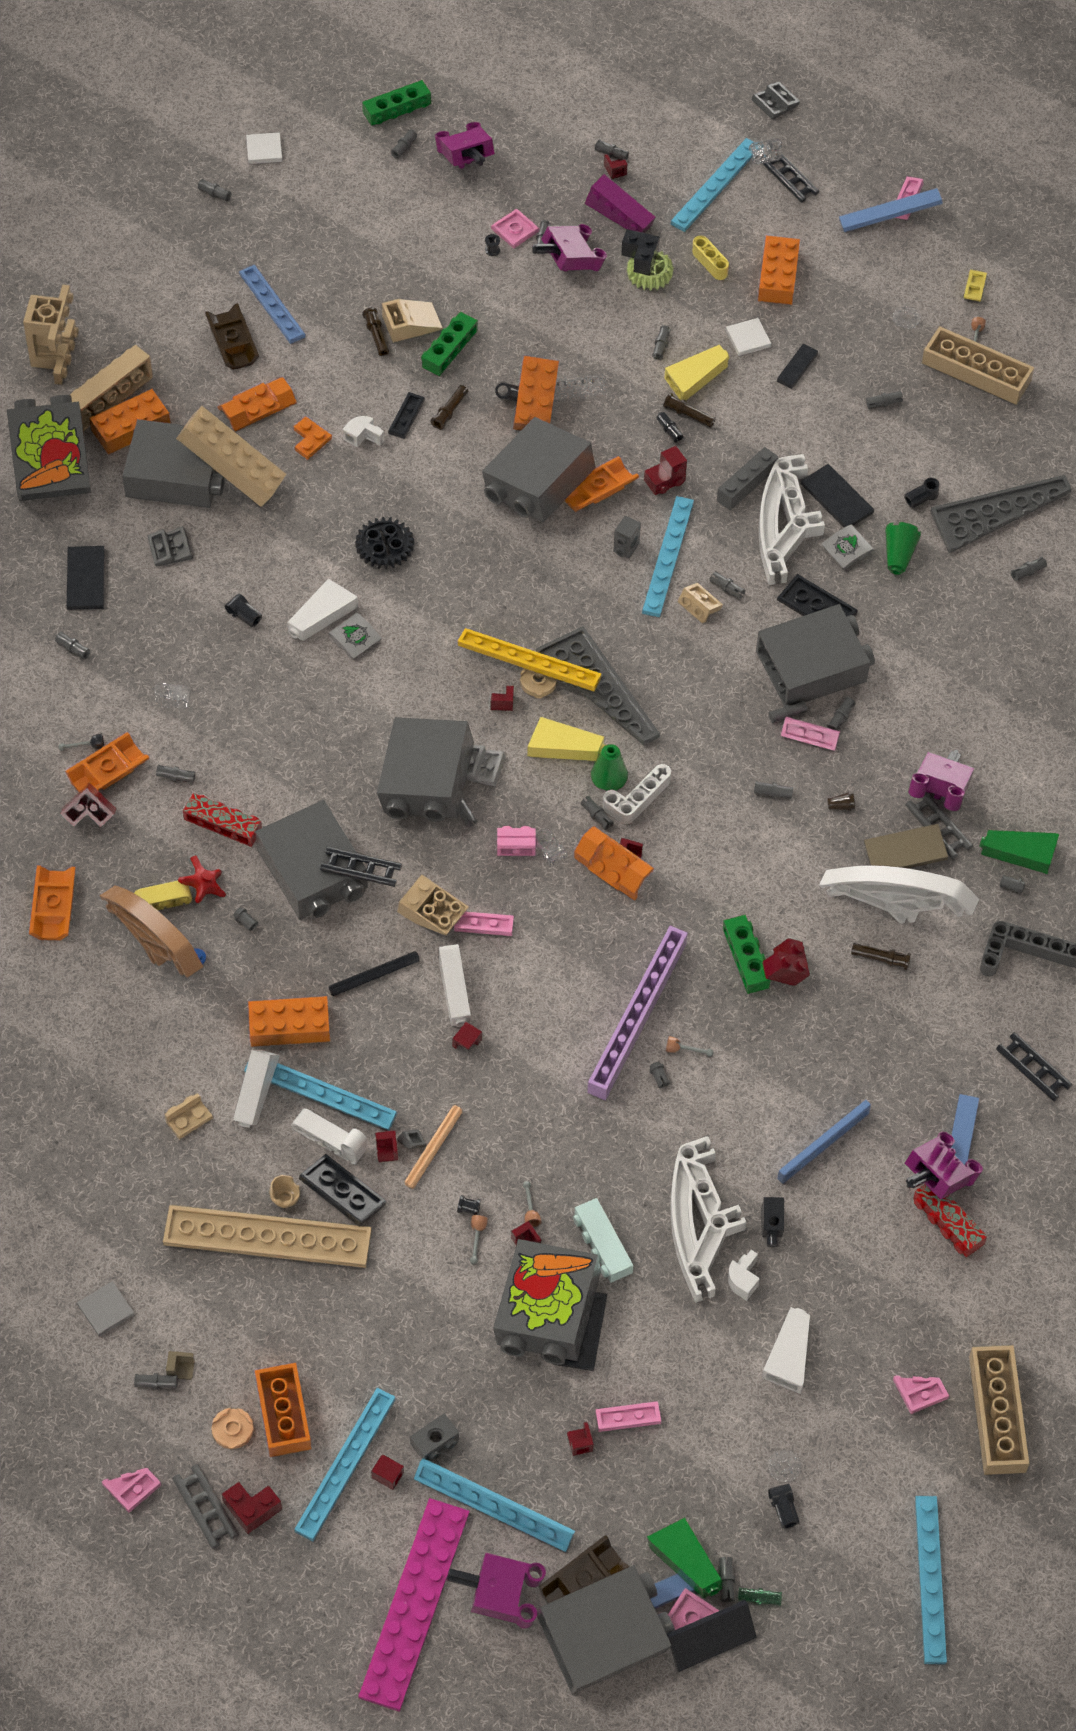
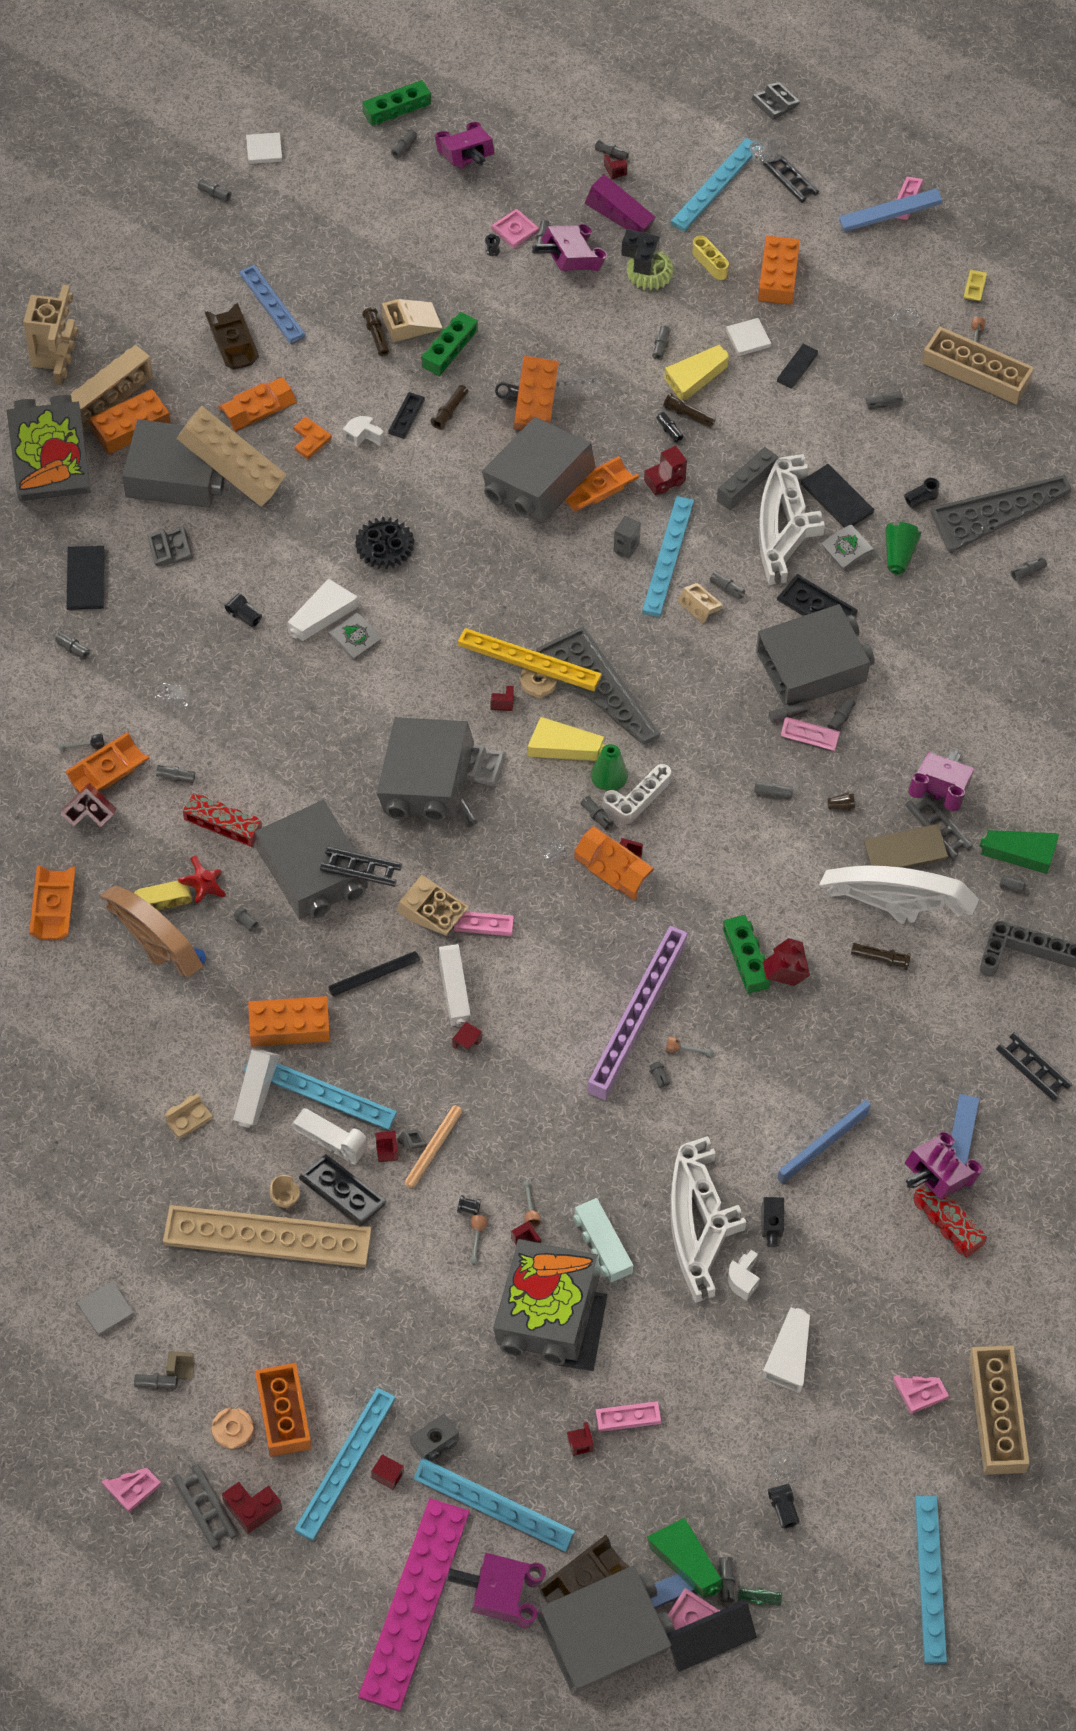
(516, 841): bright pink brick -> none

